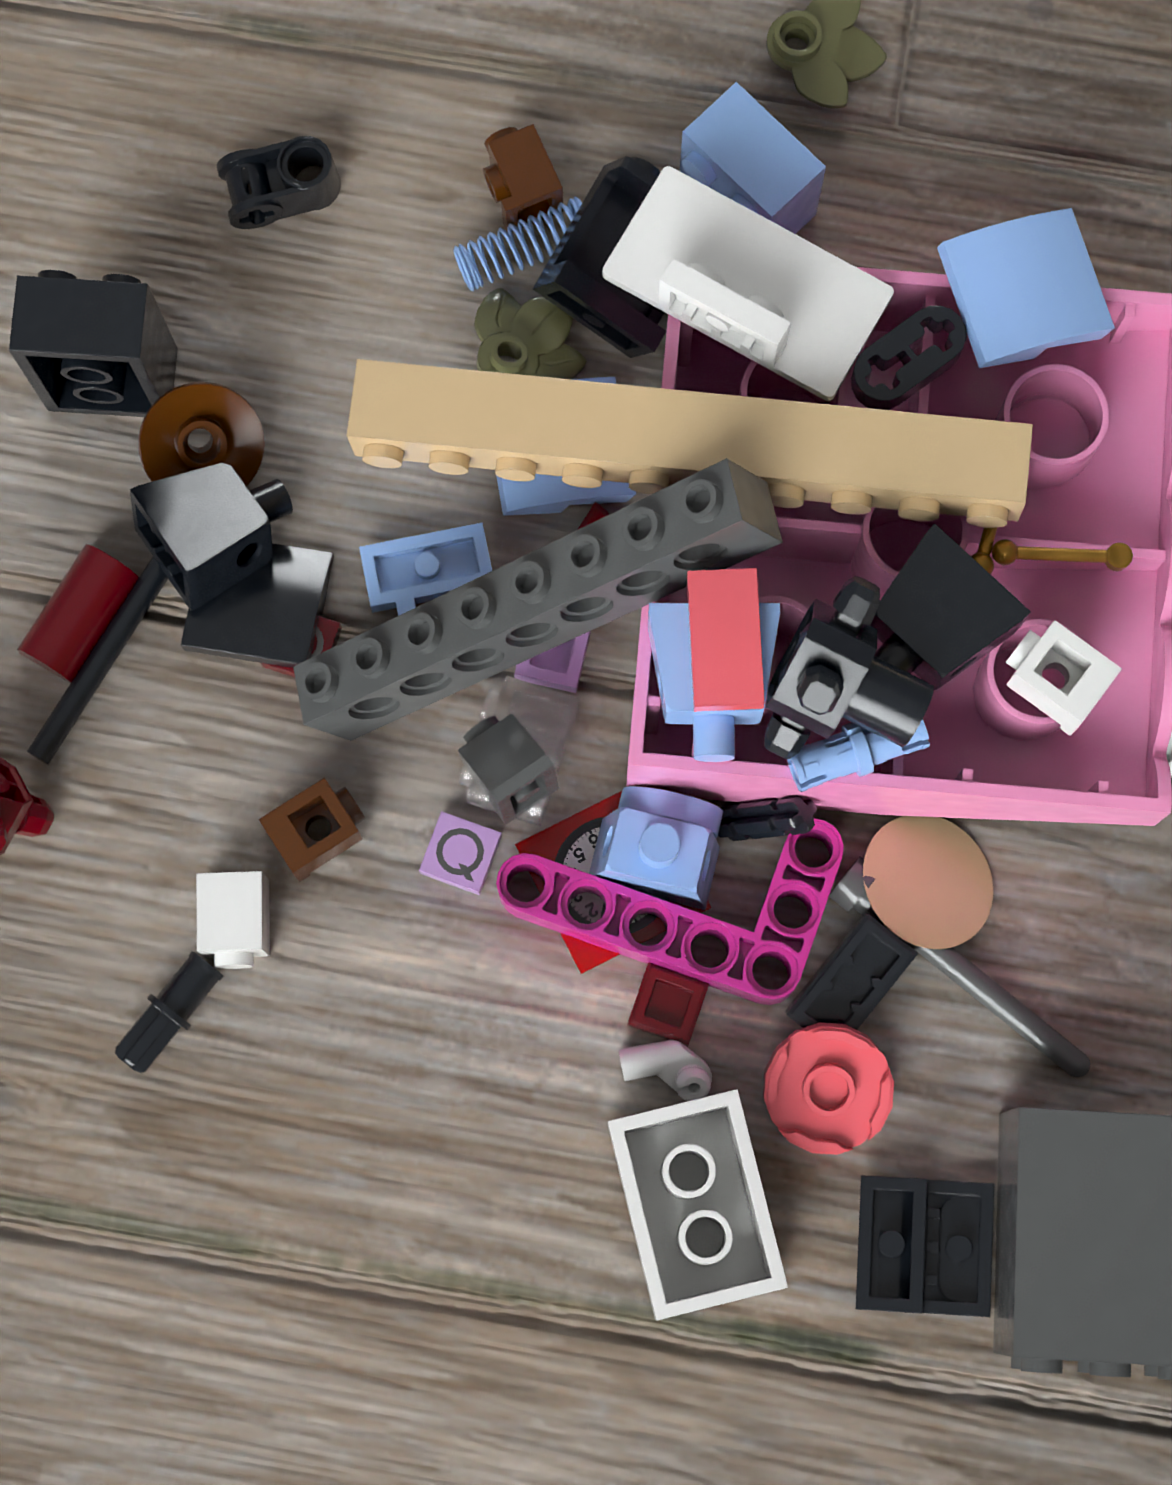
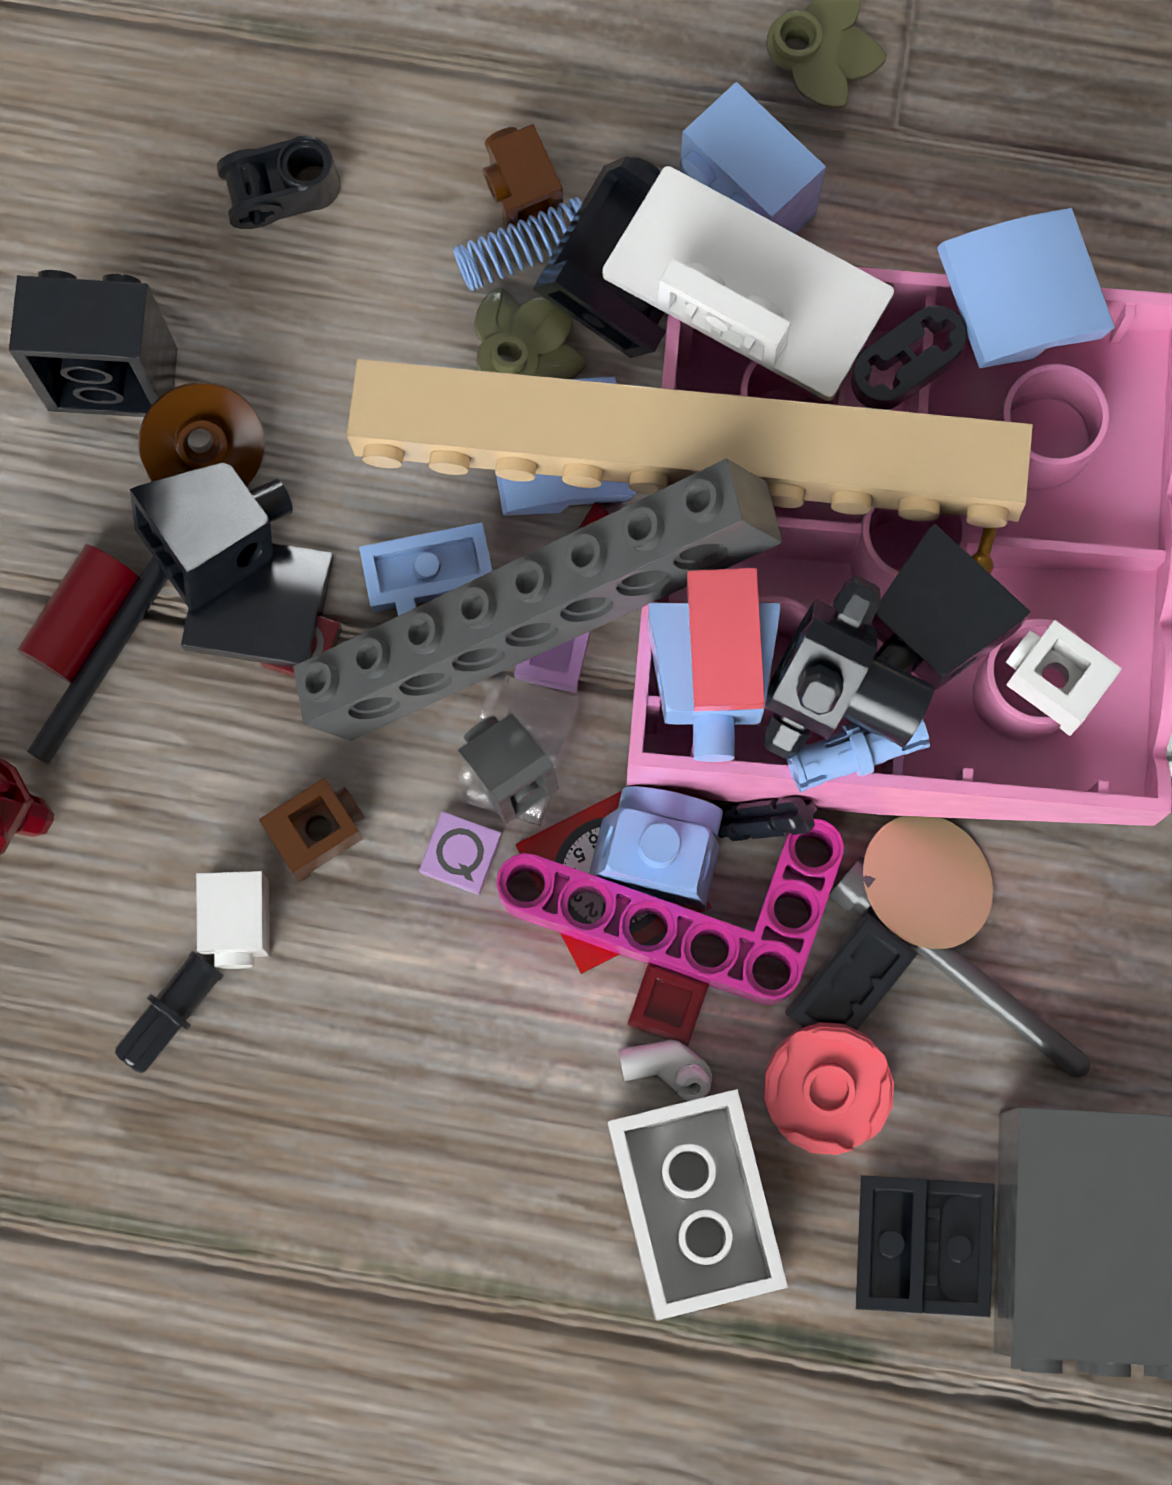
(1116, 557): pearl gold hinge -> none

